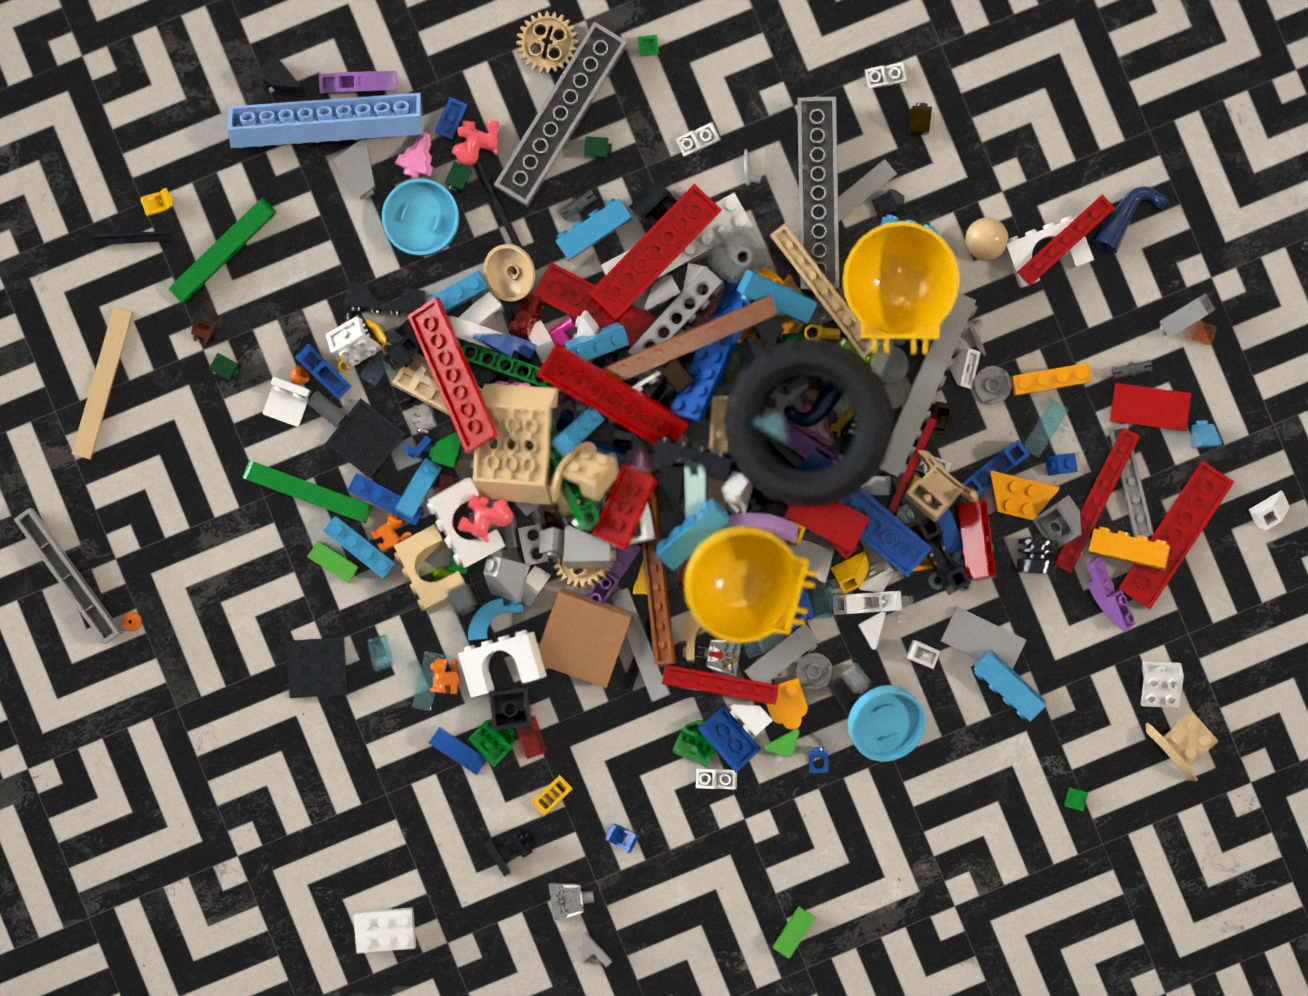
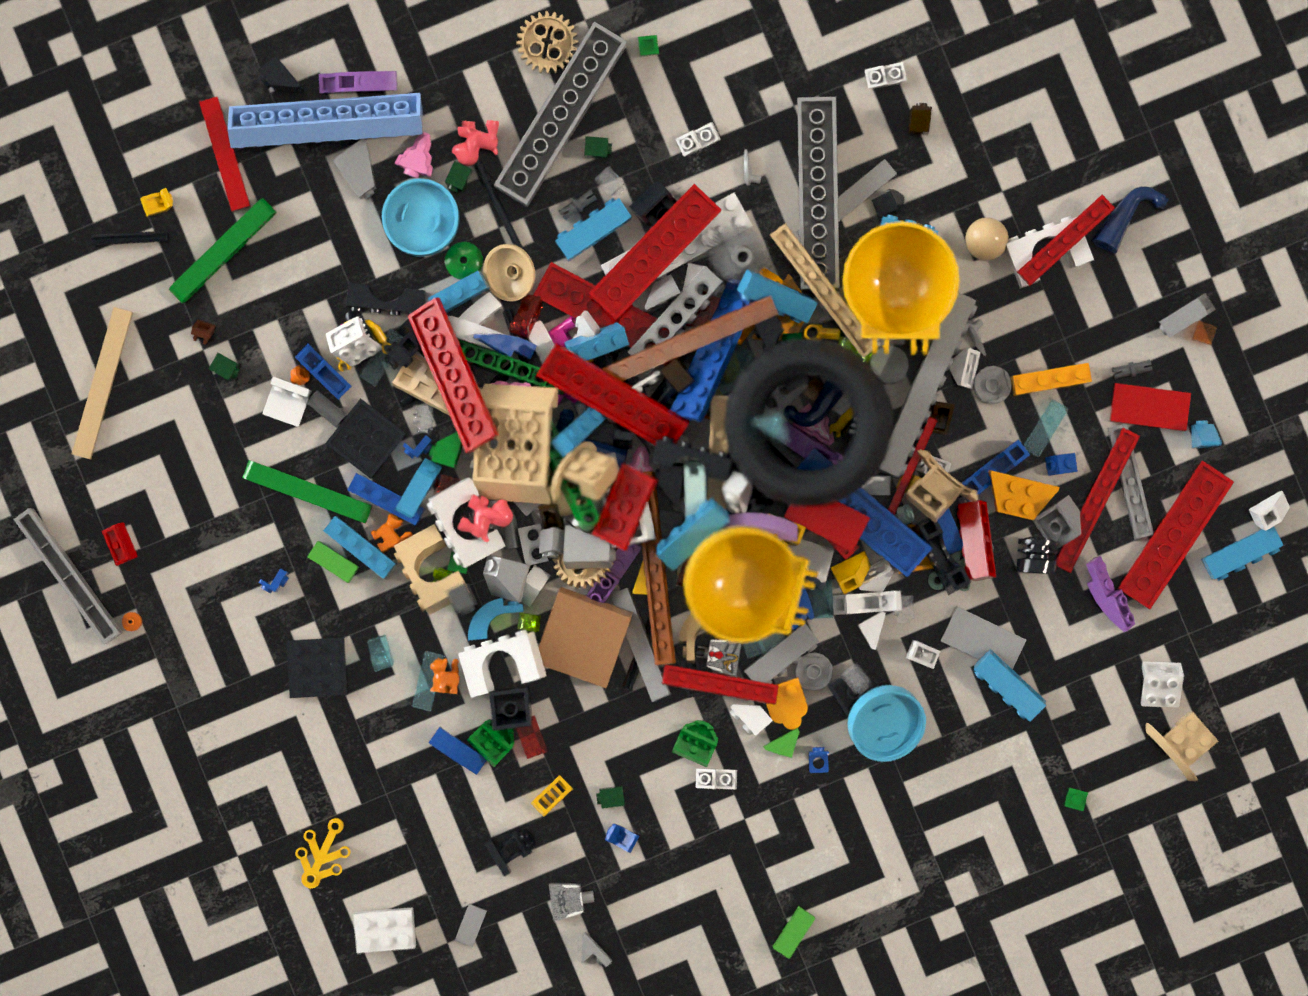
(119, 543): none -> red slope
(224, 154): none -> red tile
(279, 581): none -> blue bracket
(321, 856): none -> yellow plant
(451, 118): blue plate -> none
(456, 252): none -> green dish
(470, 925): none -> light grey tile
(528, 622): none -> clear neon green leg
(610, 182): none -> clear brick
(610, 797): none -> dark green brick
(729, 738): blue plate -> none
(1129, 549): light orange brick -> none
(1242, 552): none -> dark azure brick

